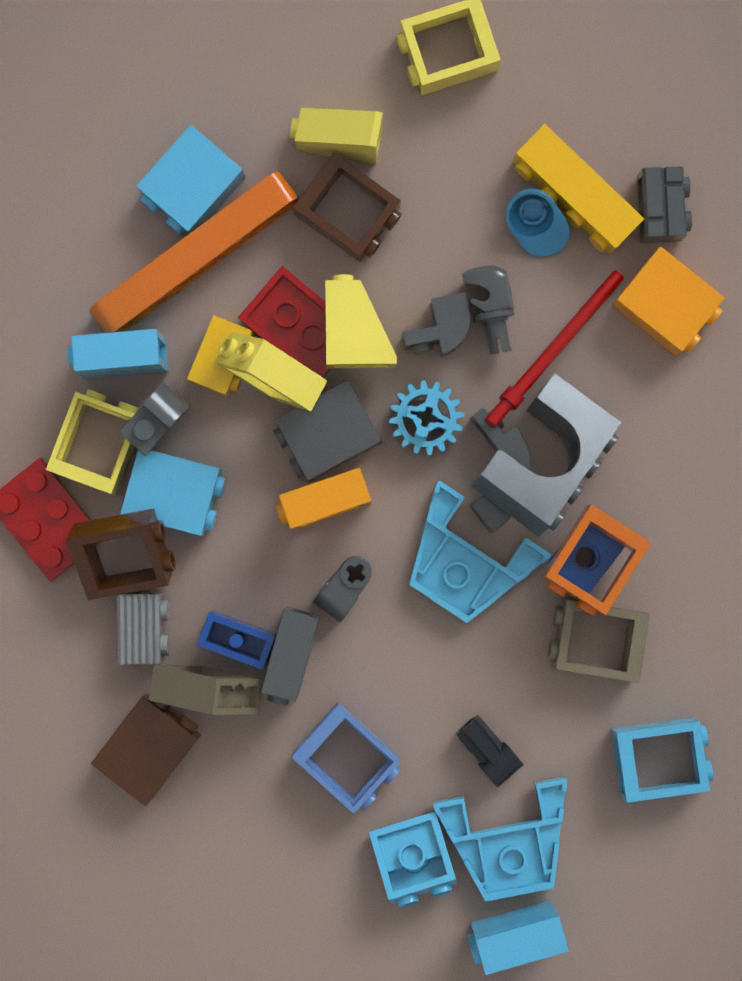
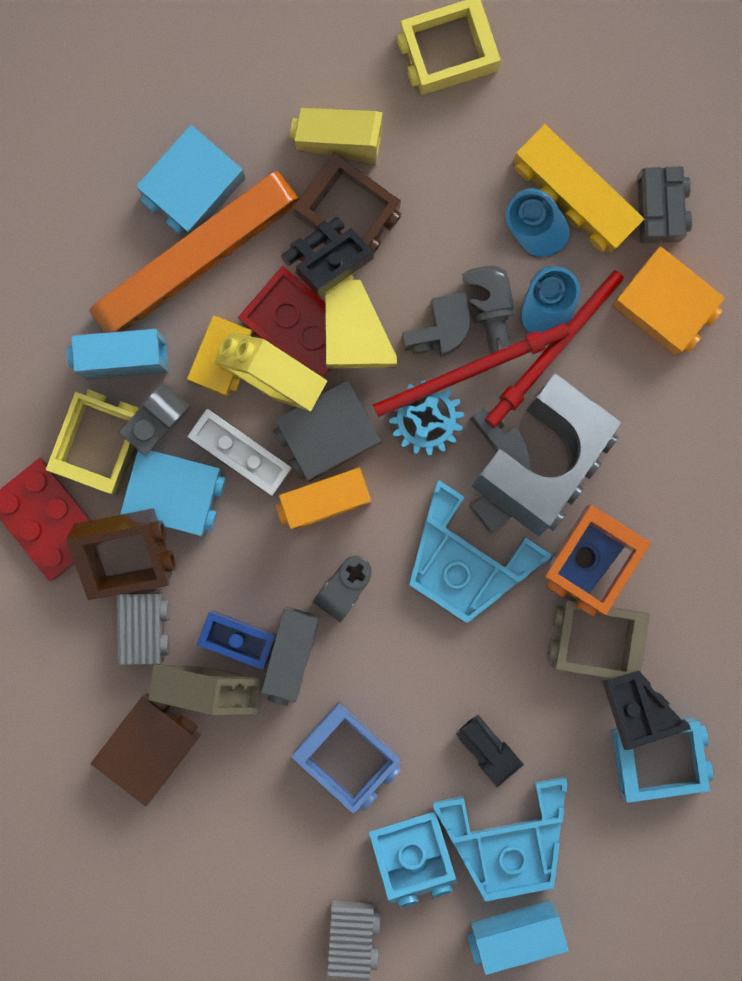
(239, 452): none -> white plate
(331, 263): none -> black plate
(351, 940): none -> light grey brick
(533, 343): none -> red bar
(550, 299): none -> dark azure cap
(640, 711): none -> black wing

